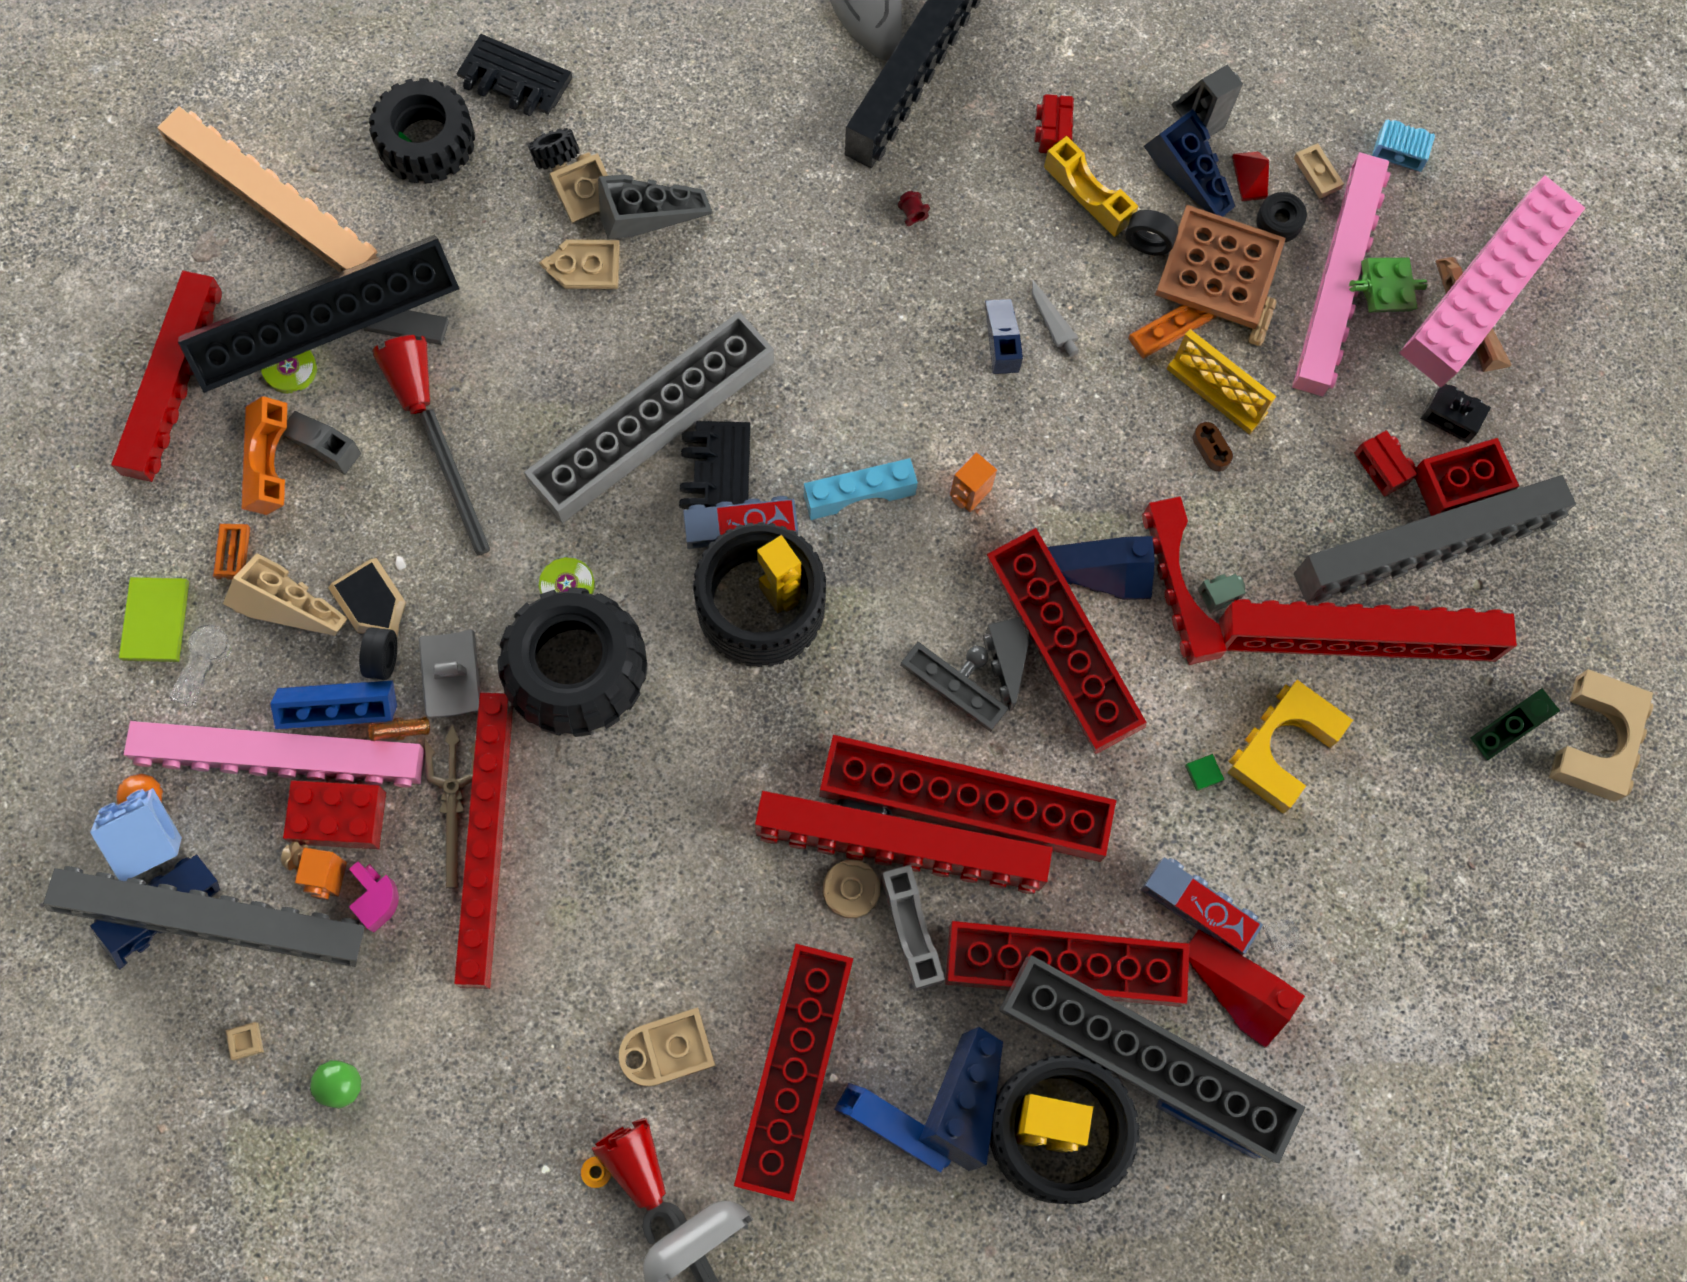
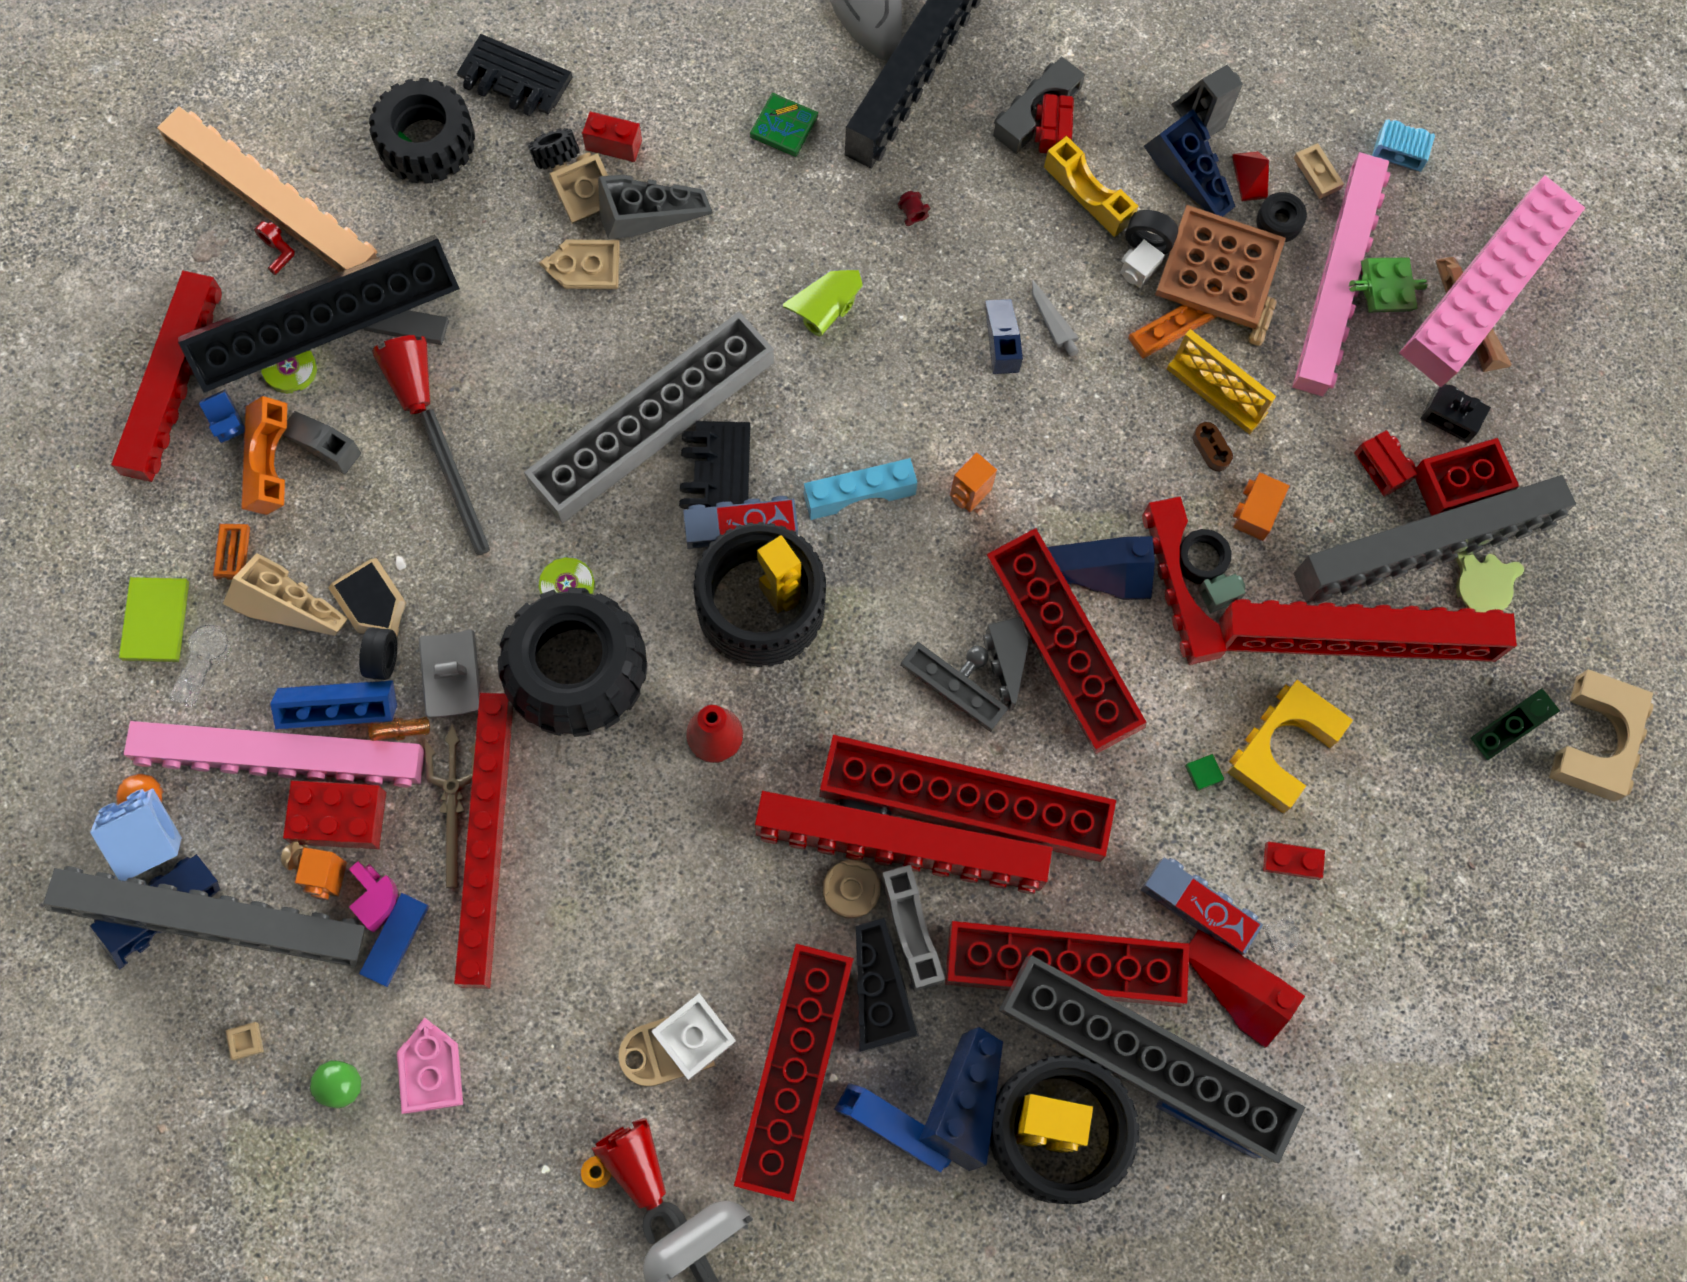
(222, 416): none -> blue brick
(270, 235): none -> red plate
(394, 940): none -> blue tile
(429, 1070): none -> bright pink tile
(612, 136): none -> red brick
(693, 1036): none -> white plate
(714, 734): none -> red cone
(784, 124): none -> green tile
(826, 299): none -> lime panel
(882, 996): none -> black wedge
(1017, 125): none -> dark grey arch
(1141, 263): none -> white brick
(1212, 538): none -> black tyre
(1260, 506): none -> orange brick
(1294, 860): none -> red plate
(1486, 583): none -> yellowish green tile

